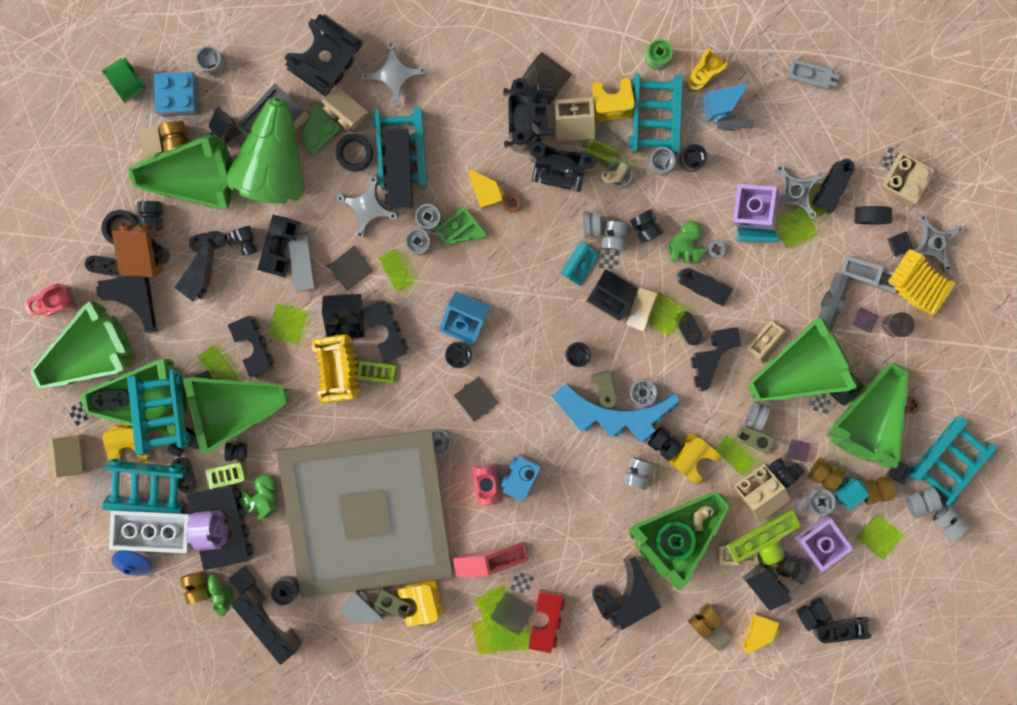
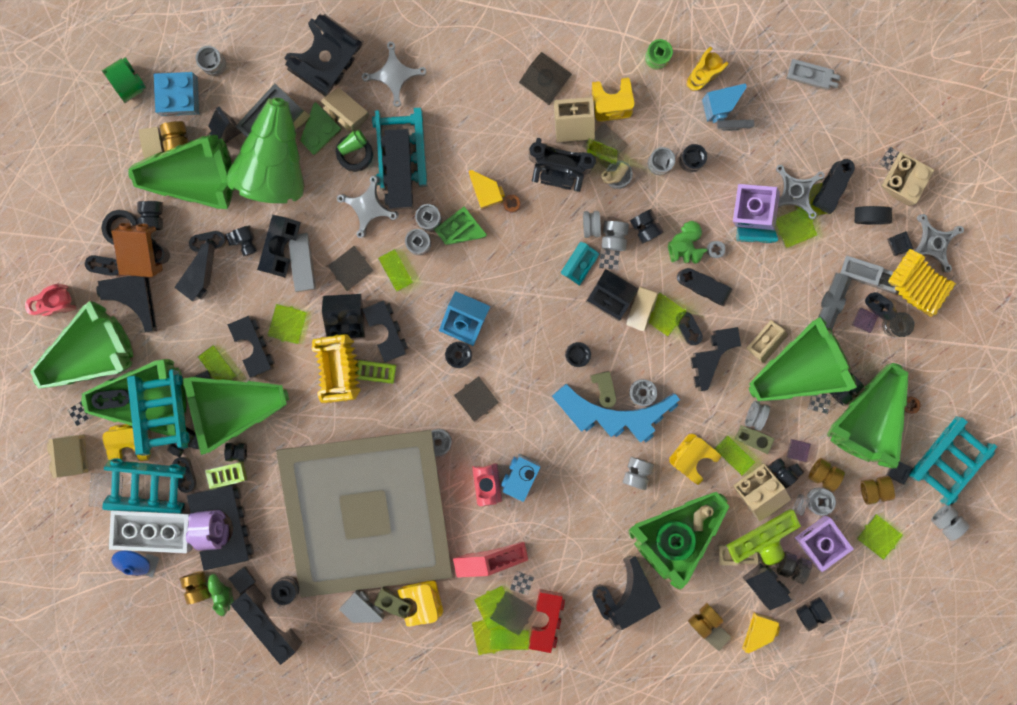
(264, 500): bright green animal -> none
(352, 142): none -> bright green cone
(526, 114): black piece -> none
(659, 440): black wheel -> none
(672, 105): teal fence -> none
(850, 492): teal brick -> none
(855, 630): black piece -> none
(878, 308): none -> black beam
(922, 502): light grey wheel -> none

